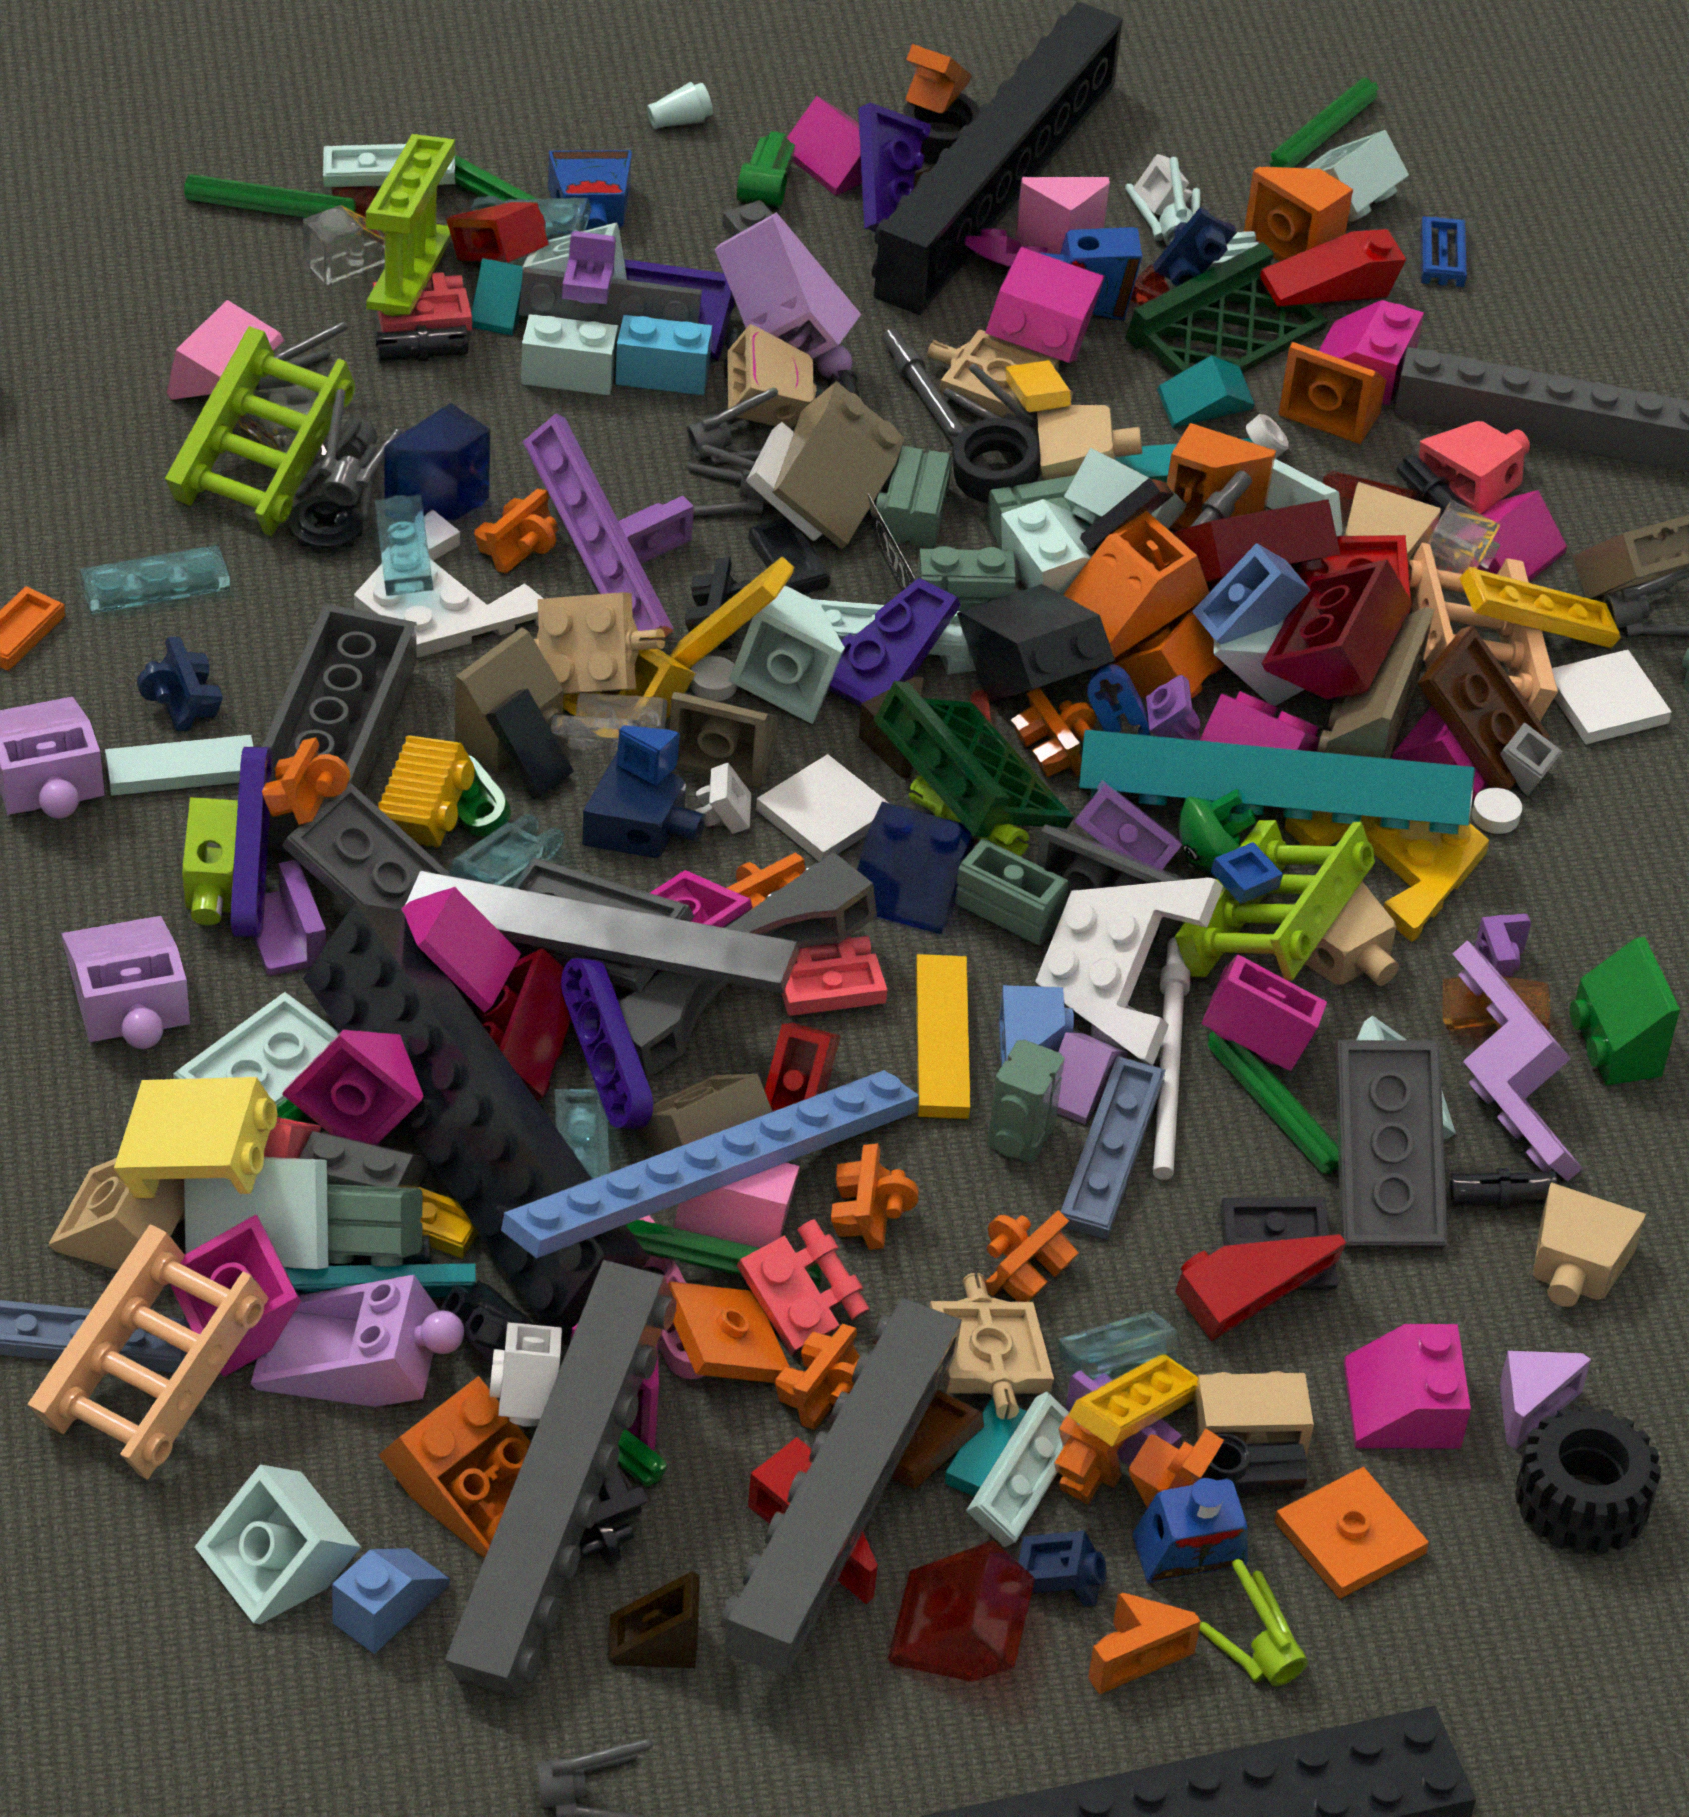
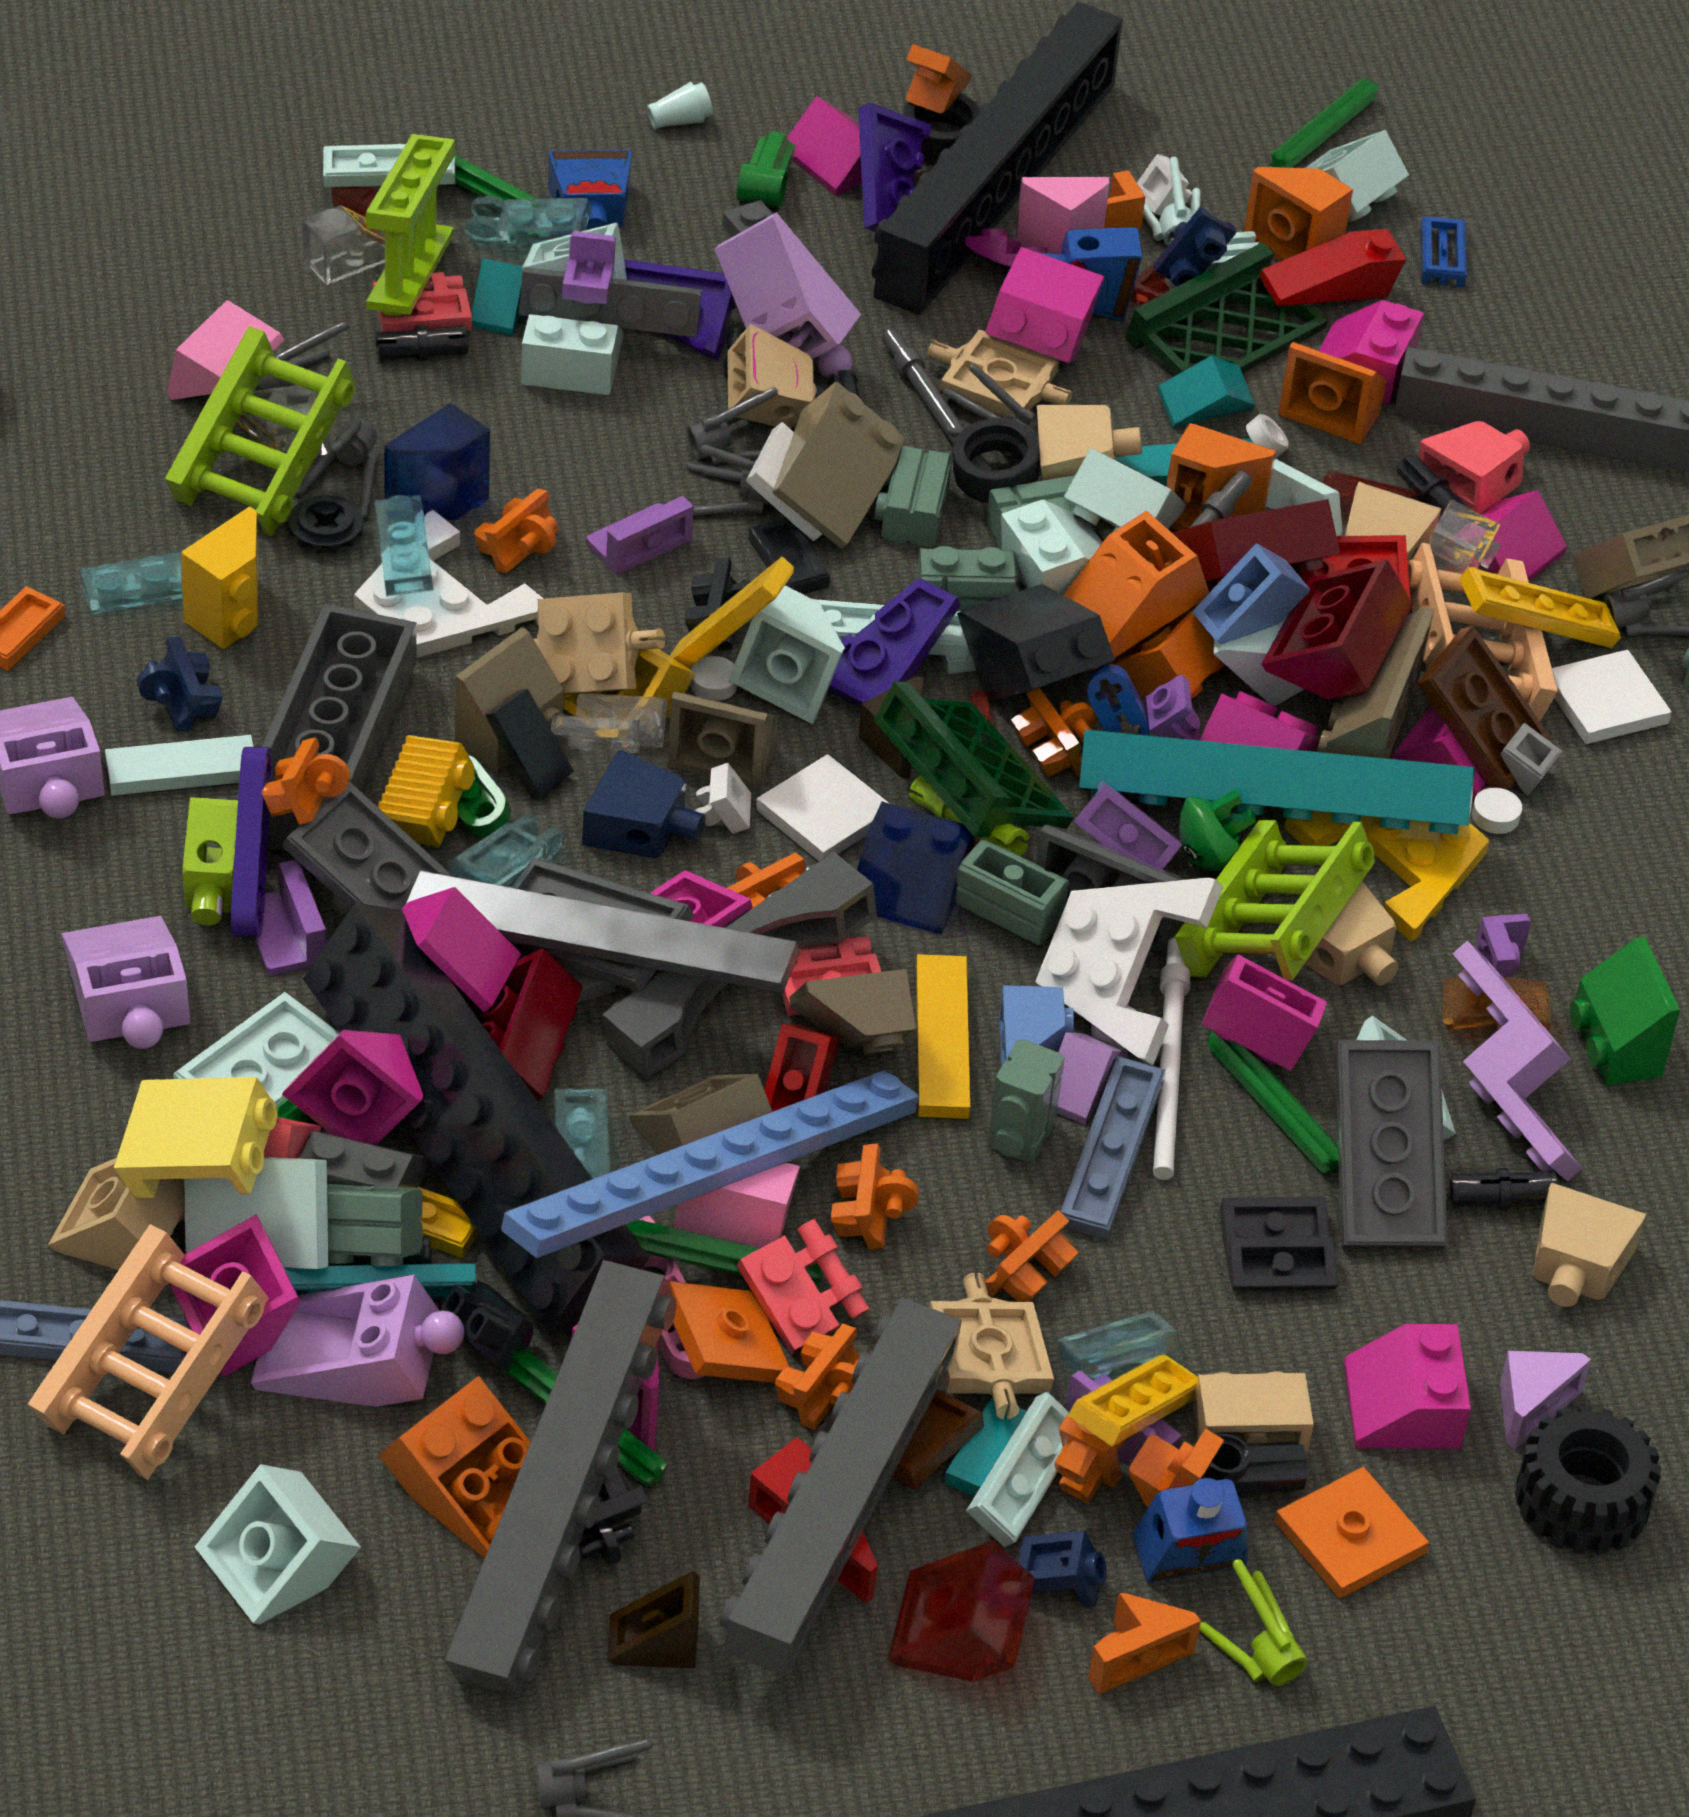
(223, 580): none -> yellow slope
(261, 197): green axle -> none
(349, 474): dark grey plant -> none
(384, 1594): medium blue slope -> none
(498, 232): red slope -> none
(525, 1371): white brick -> none
(592, 521): medium lavender tile -> none
(622, 1090): dark purple beam -> none
(648, 752): blue slope -> none
(663, 354): medium azure brick -> none
(864, 1009): none -> dark tan slope
(890, 550): black sticker -> none
(1038, 386): yellow tile -> none
(1125, 203): none -> orange panel
(1147, 496): black tile -> none
(1246, 872): blue plate -> none
(1248, 1277): red slope -> none

